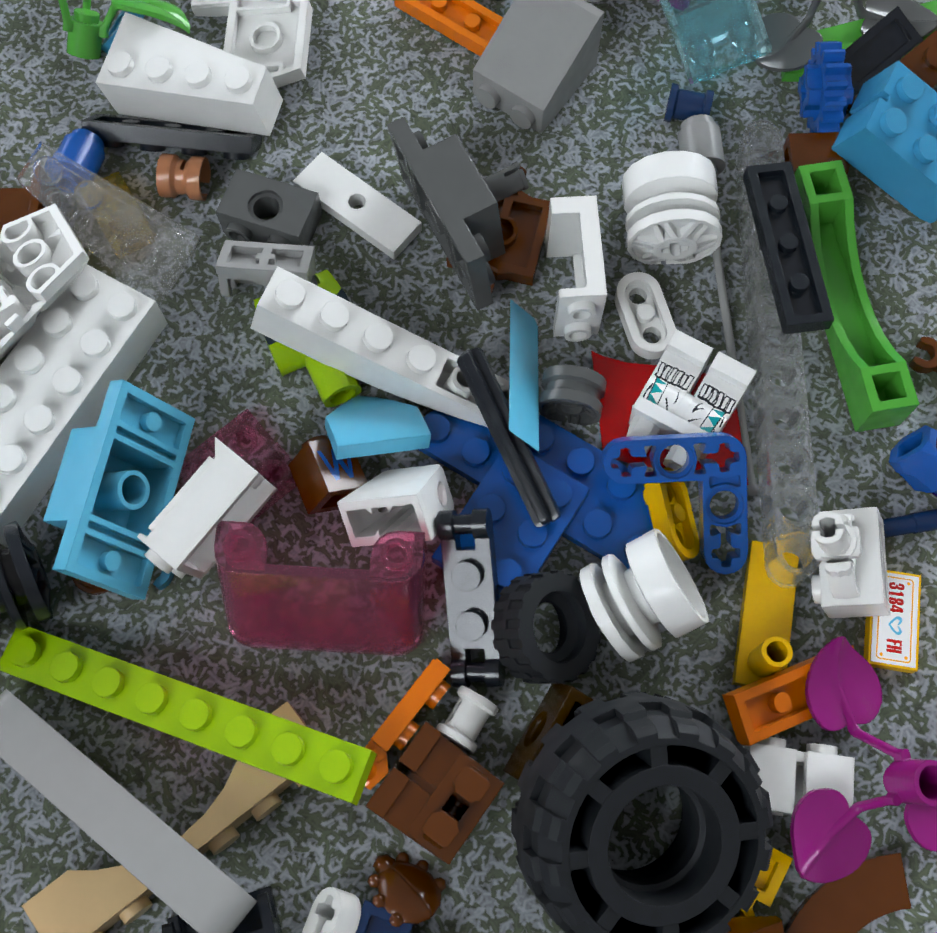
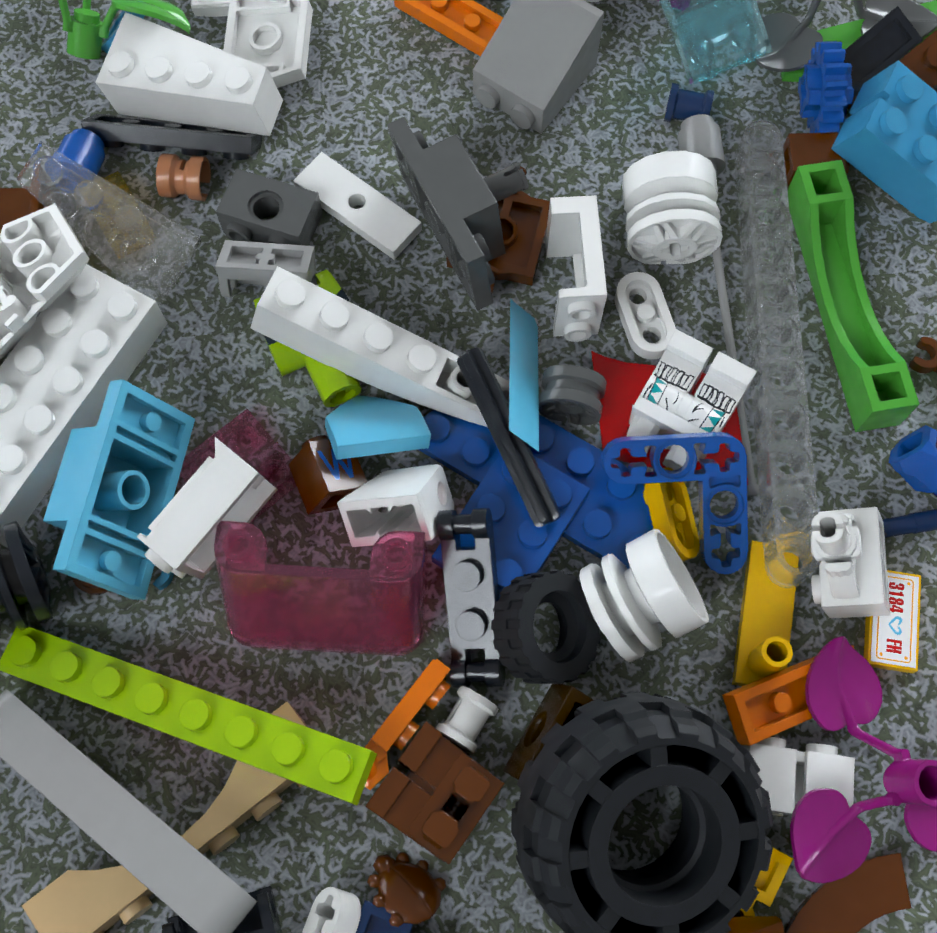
(787, 248): black plate -> none

